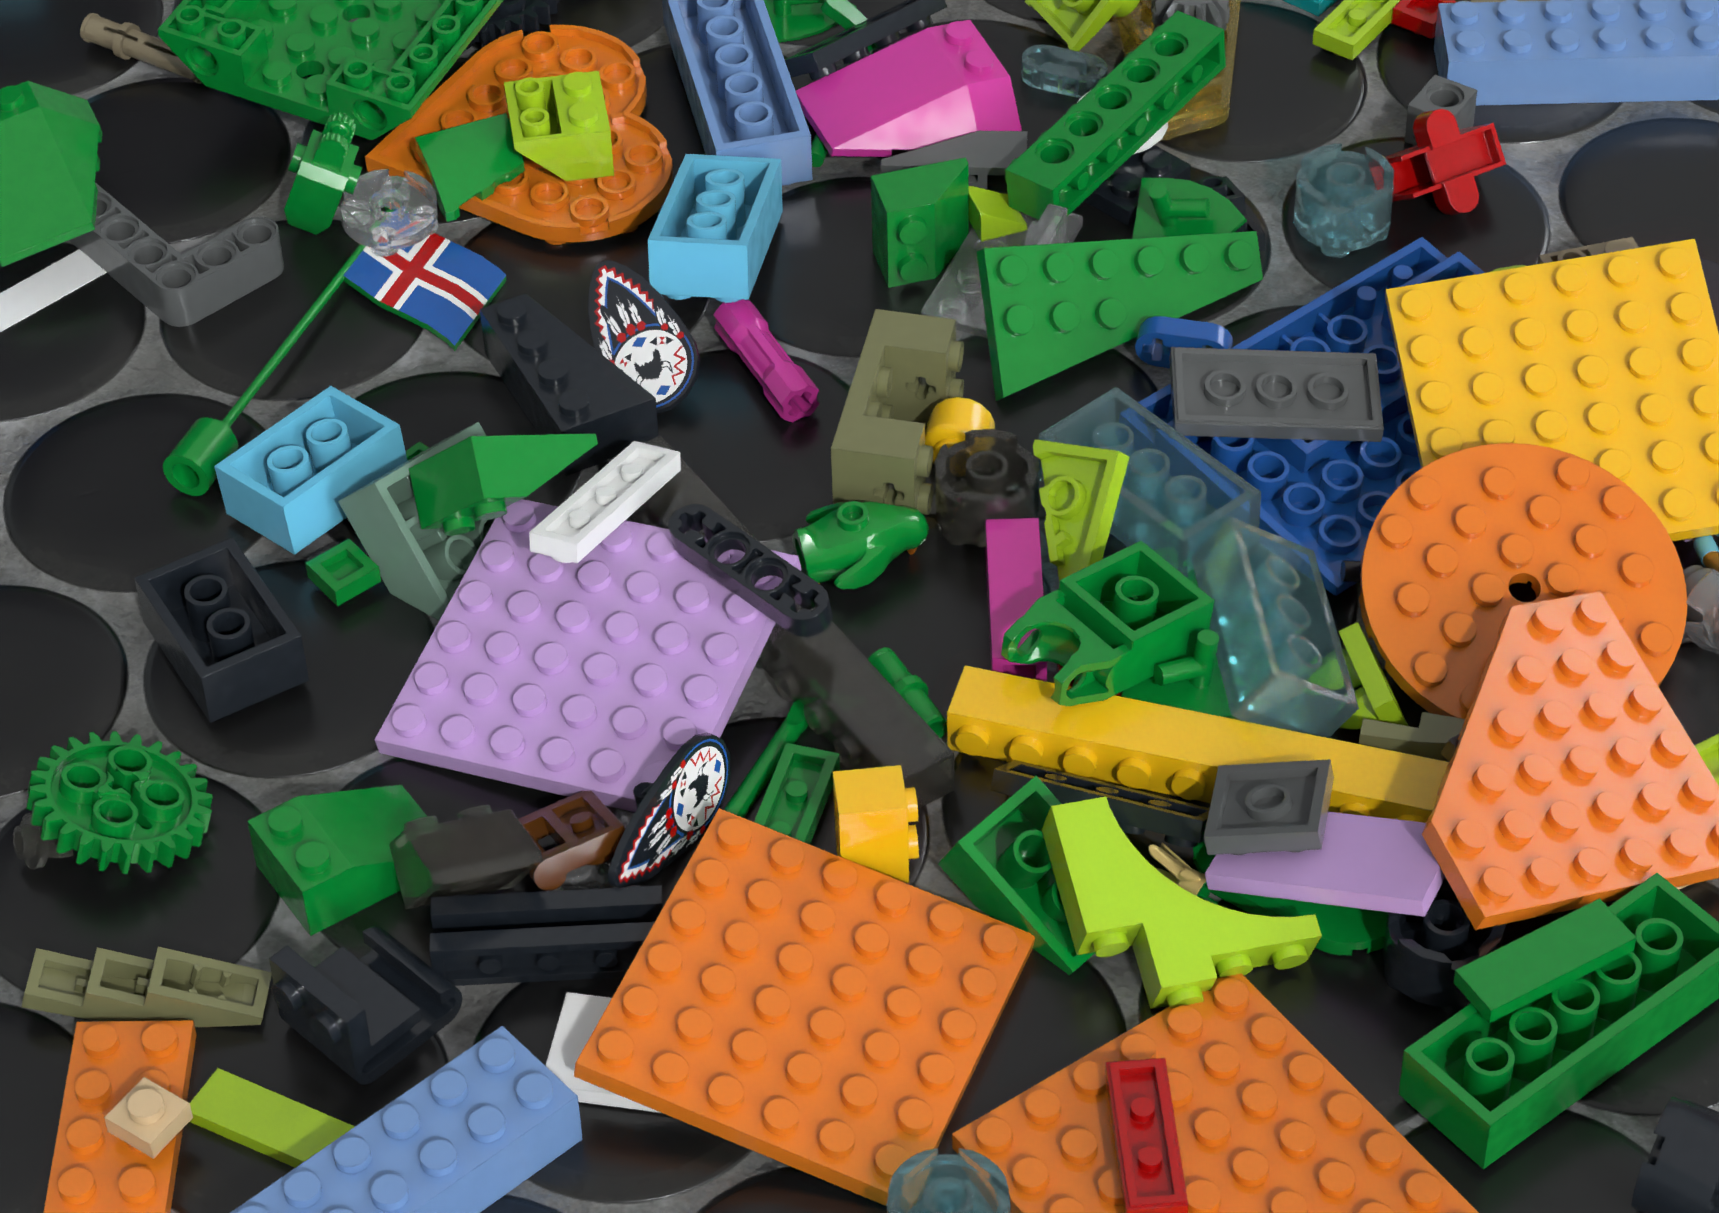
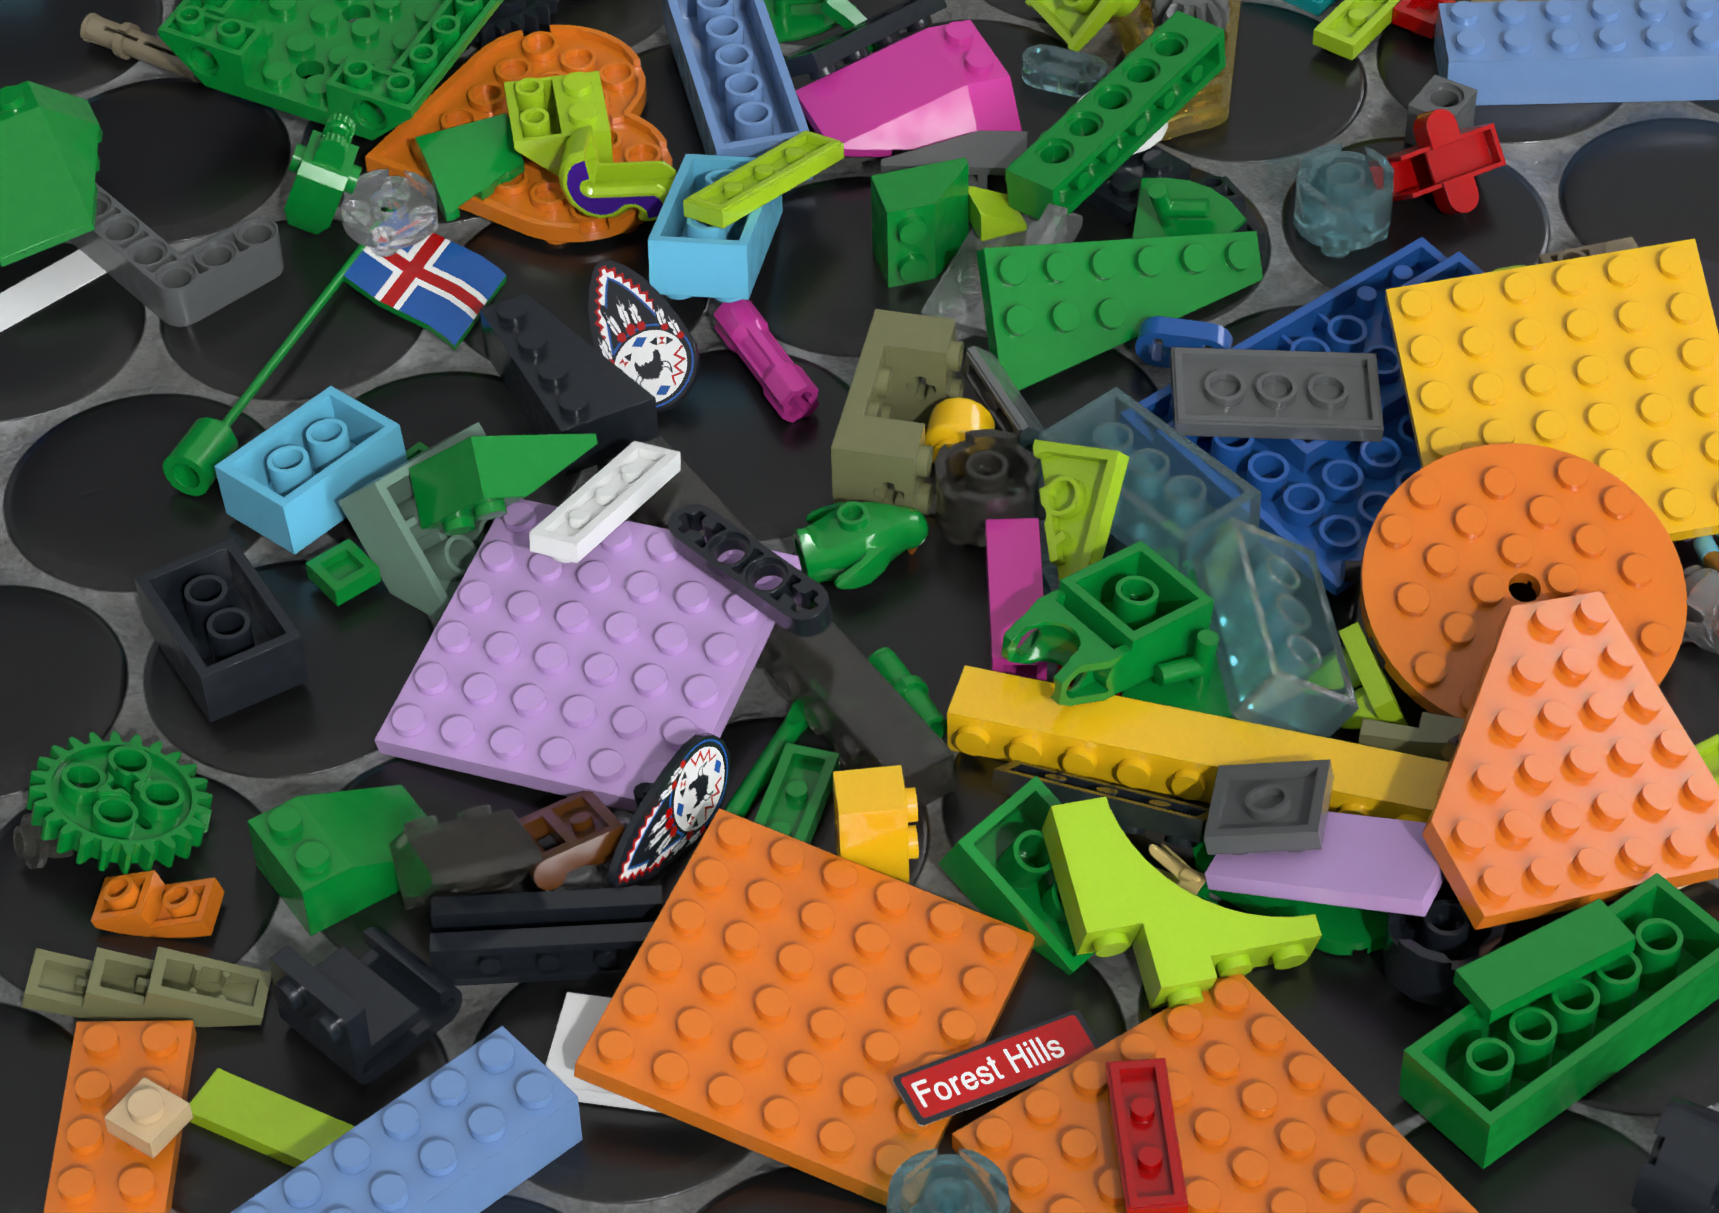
(148, 908): none -> orange slope
(611, 188): none -> lime animal
(763, 179): none -> lime tile
(995, 1067): none -> red sticker
(1000, 396): none -> dark grey slope

